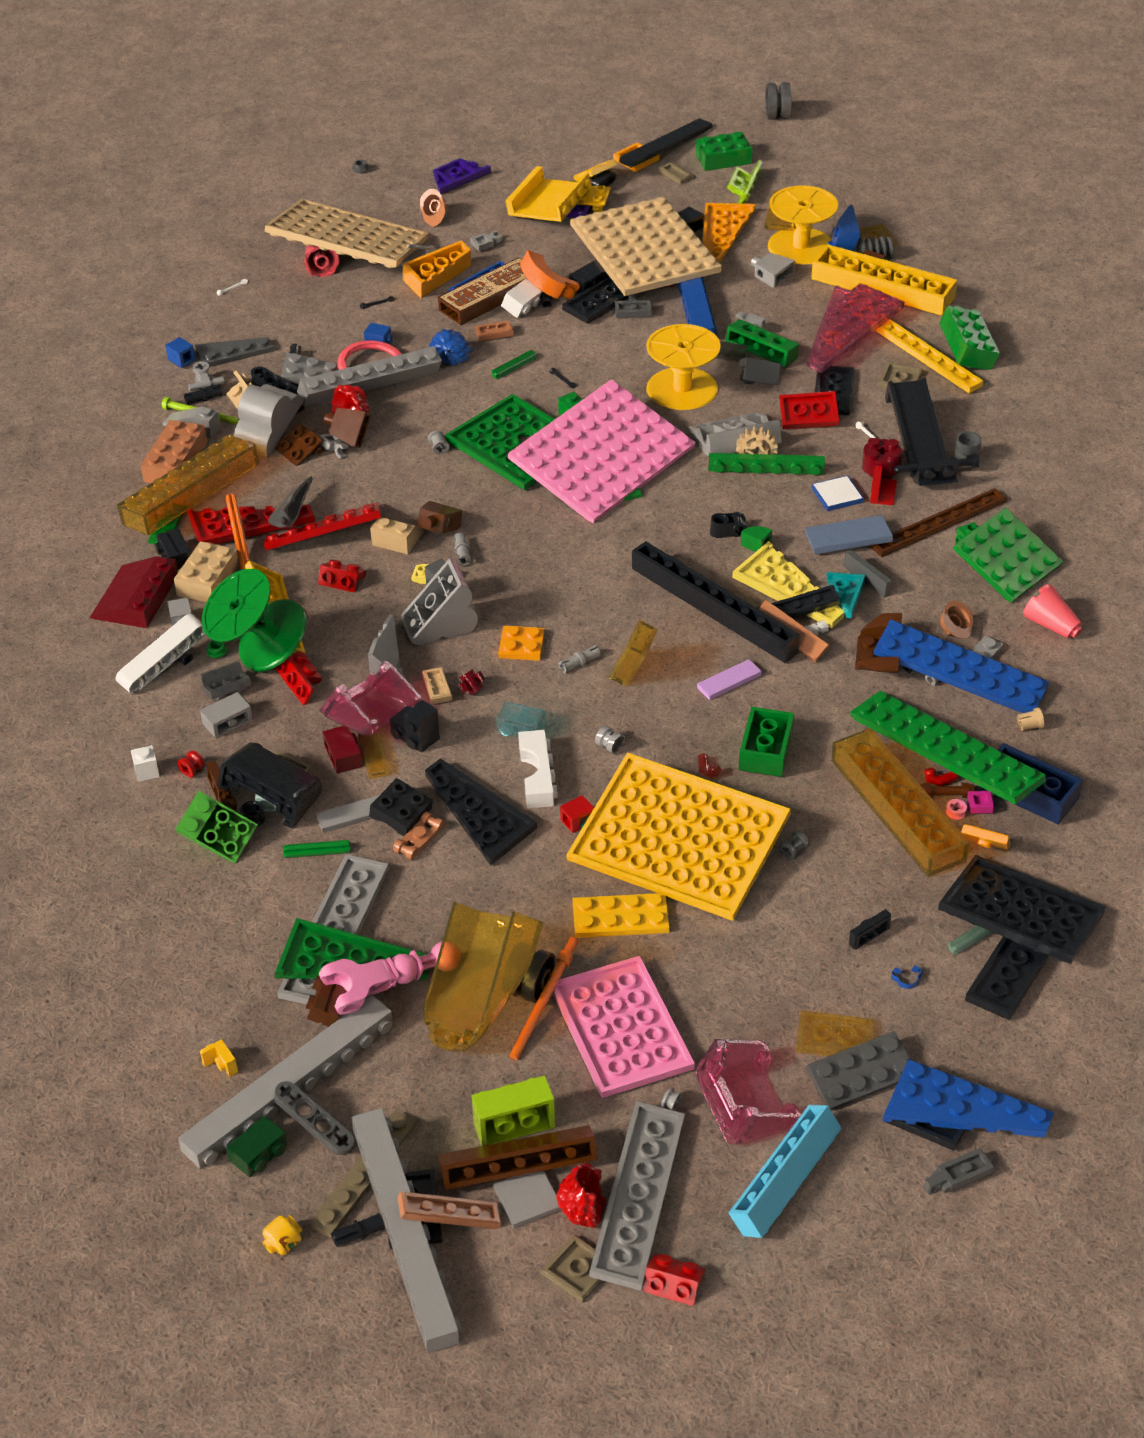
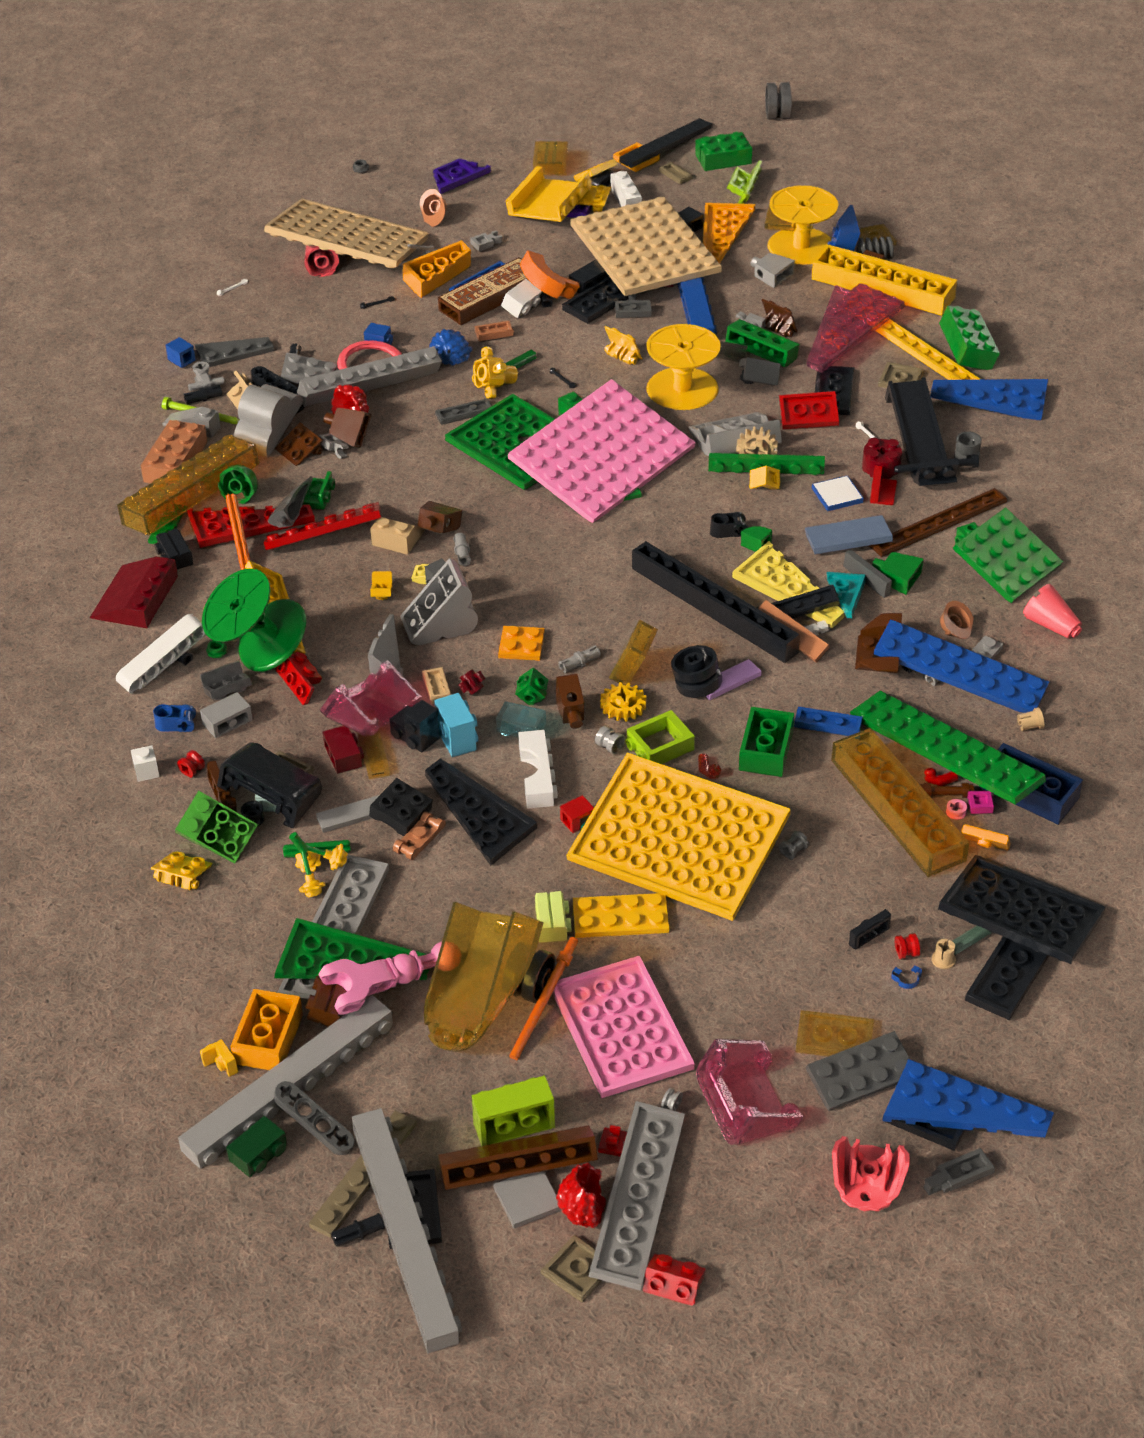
(173, 718): none -> blue piece
(178, 609): light grey brick -> none
(180, 869): none -> yellow hinge
(205, 570): tan brick -> none
(238, 479): none -> green cylinder
(266, 1029): none -> light orange brick
(281, 1235): yellow head -> none
(310, 859): none -> yellow plant
(320, 492): none -> green bracket
(340, 576): red bracket -> none
(381, 584): none -> yellow bracket
(436, 439): light grey bush -> none
(449, 1210): nougat tile -> none
(456, 724): none -> medium azure brick
(462, 411): none -> dark grey tile
(492, 372): none -> yellow piece
(532, 687): none -> green brick
(551, 157): none -> clear yellow brick
(551, 910): none -> yellowish green brick
(570, 708): none -> reddish brown torso
(612, 1141): none -> red tile
(622, 346): none -> yellow hinge
(623, 701): none -> yellow gear
(624, 189): none -> white brick
(683, 742): none -> lime window
(696, 671): none -> black wheel
(765, 477): none -> yellow panel
(779, 319): none -> reddish brown hinge
(785, 1171): medium azure brick -> none
(827, 721): none -> blue plate
(868, 1172): none -> coral piece
(901, 569): none -> green torso
(907, 946): none -> red wheel
(947, 953): none -> tan bush
(1006, 396): none -> blue wing

